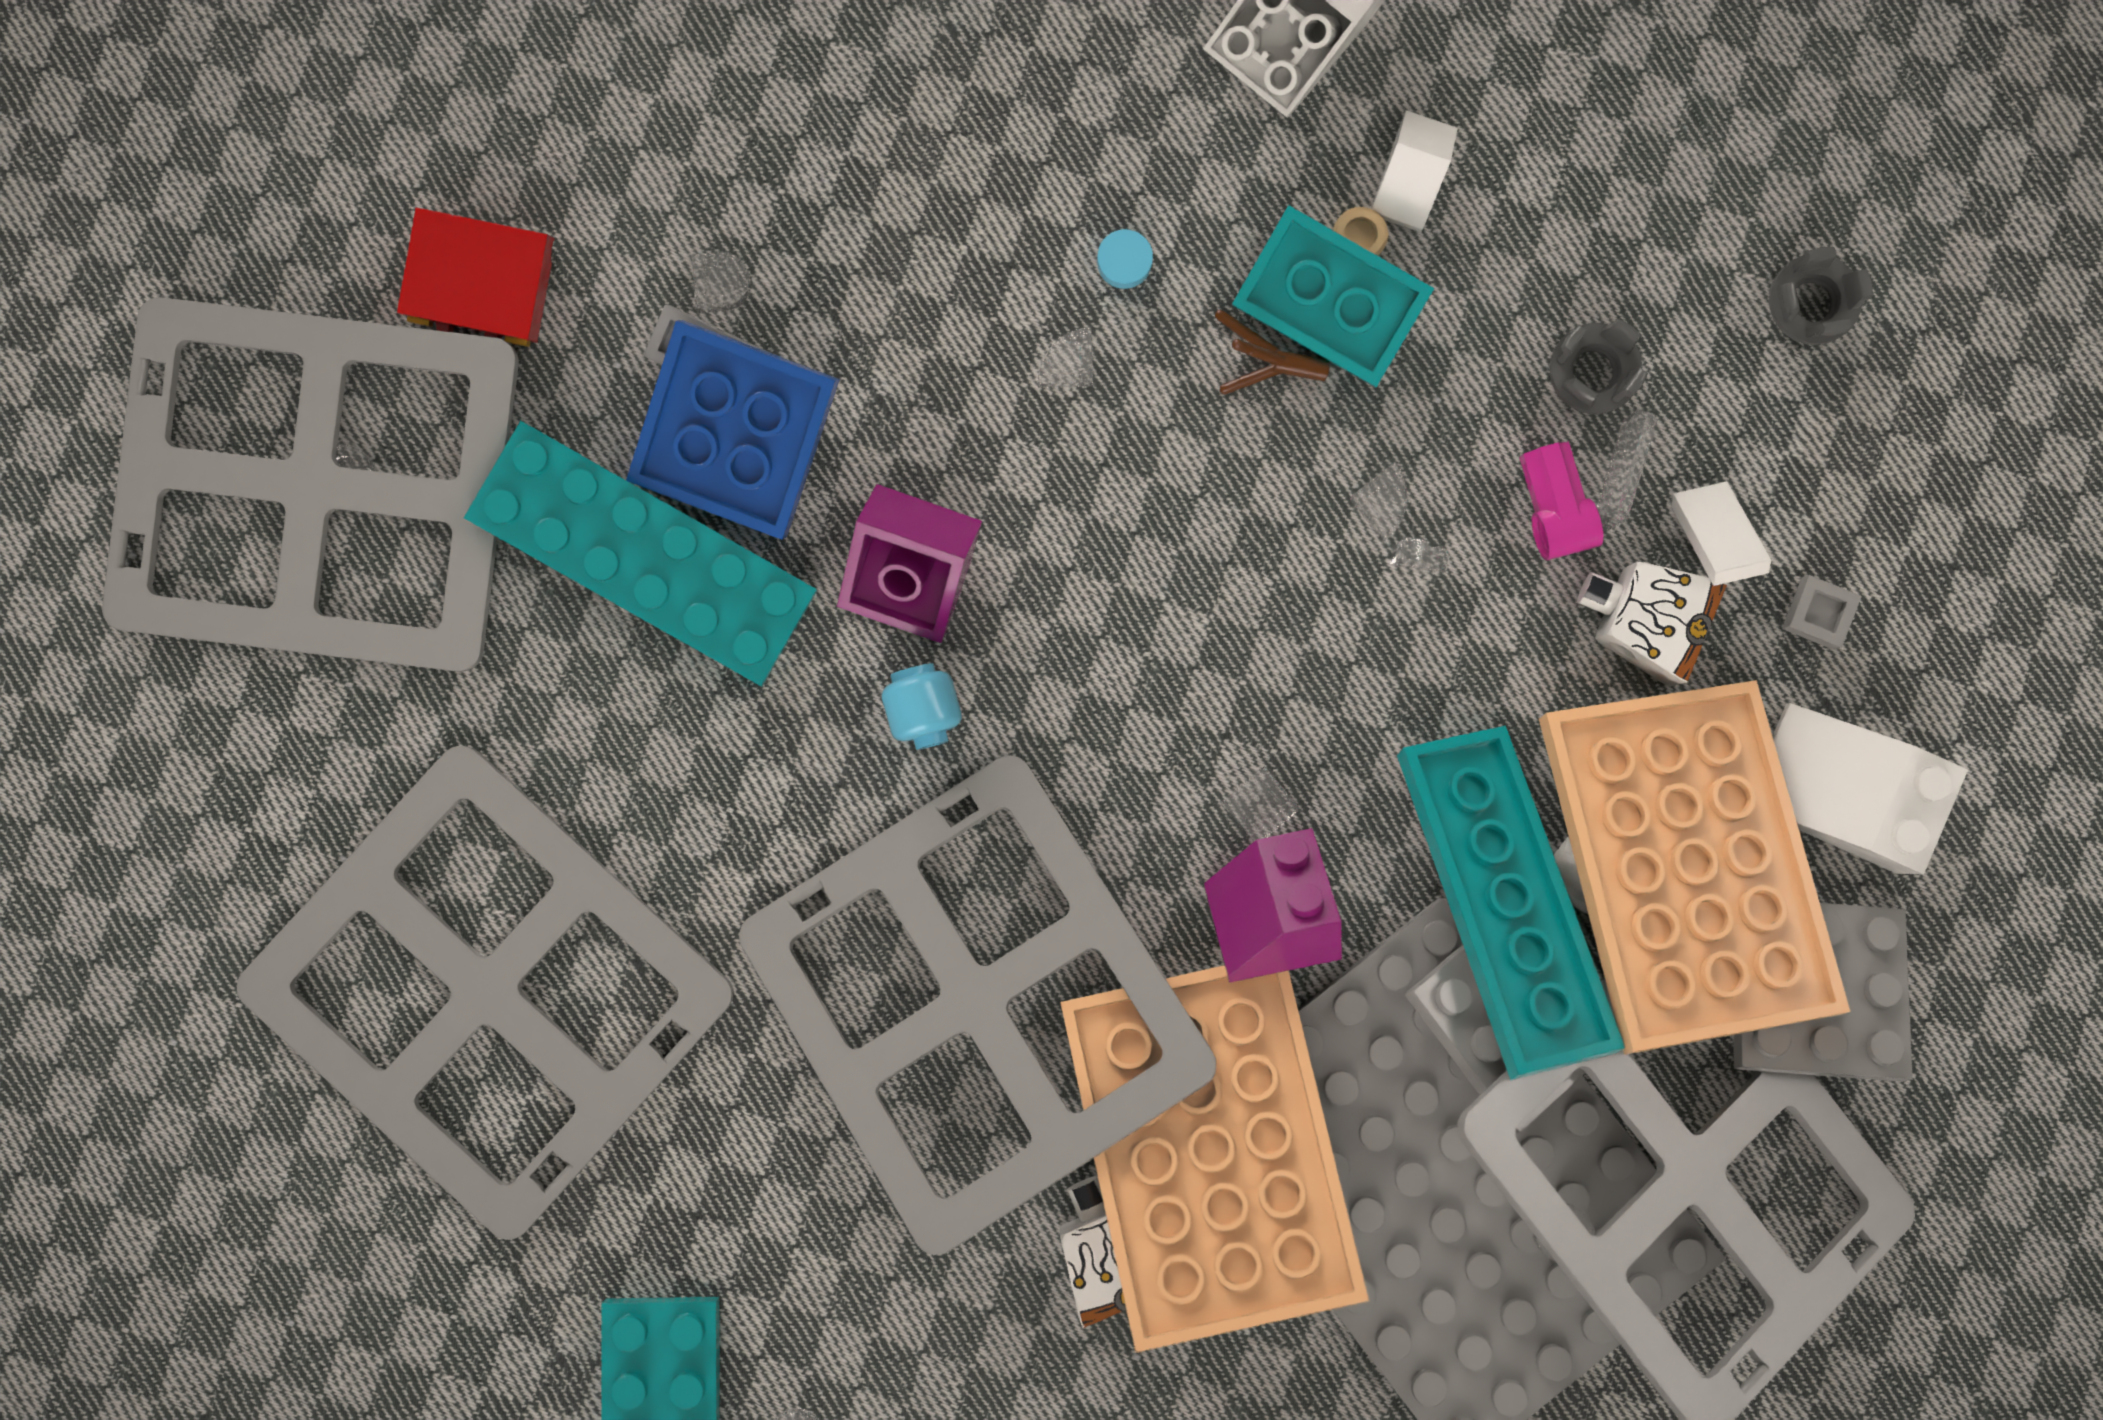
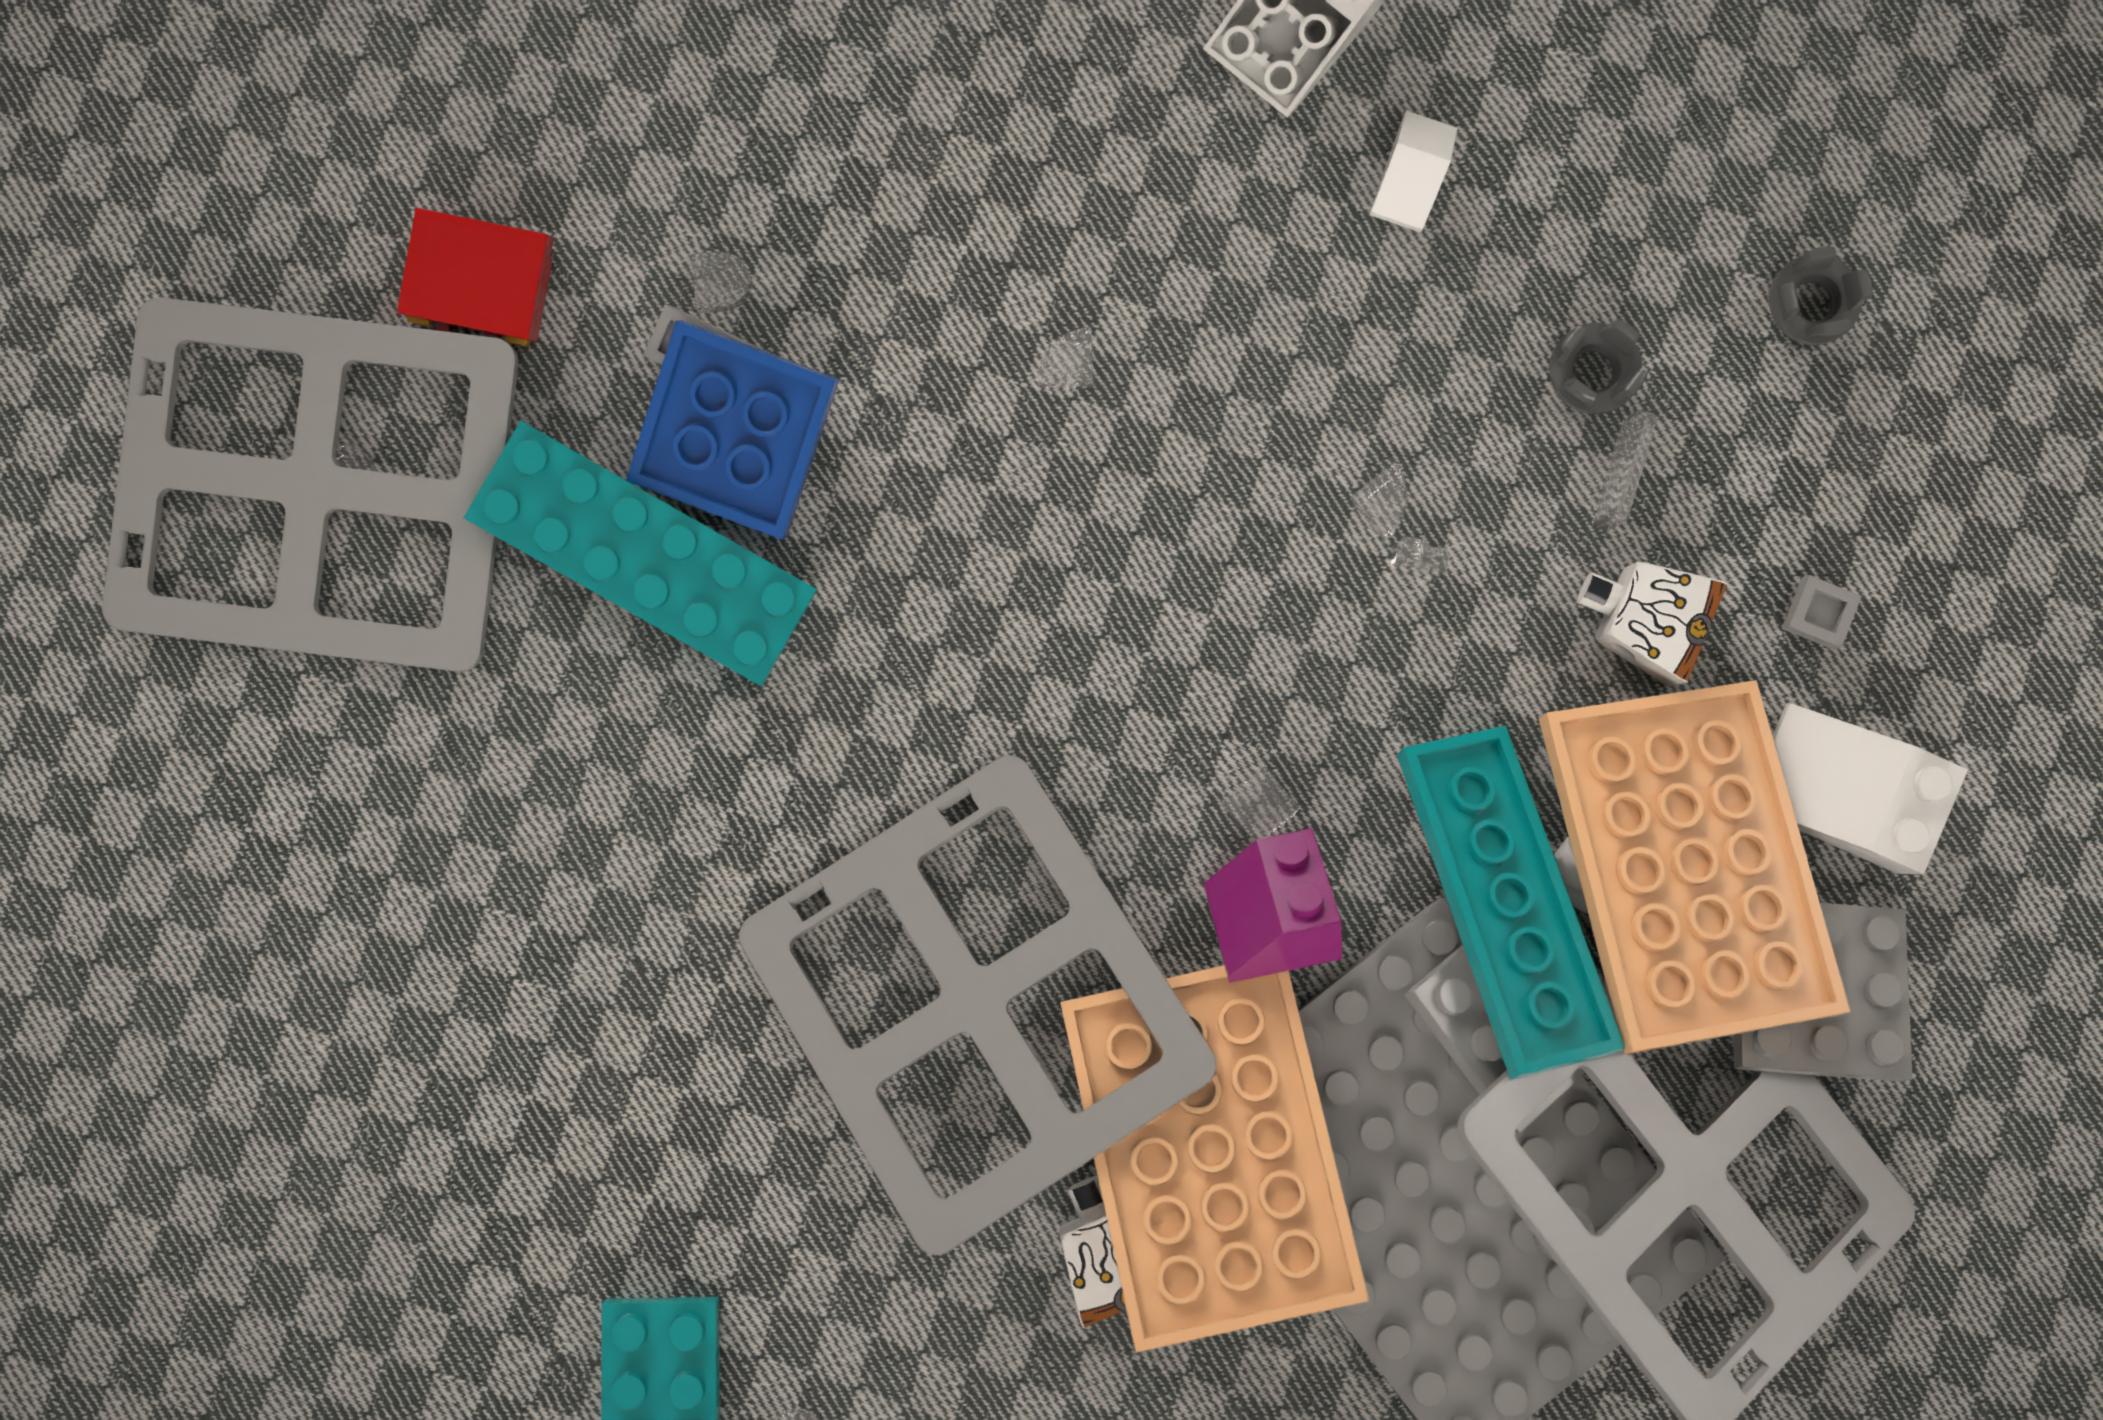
(482, 990): light grey window -> none
(908, 562): magenta slope -> none
(921, 705): medium azure head -> none
(1124, 259): medium azure tile -> none
(1281, 361): reddish brown plant -> none
(1332, 296): teal plate -> none
(1363, 228): tan tile -> none
(1562, 516): dark pink piece -> none
(1720, 533): white tile -> none

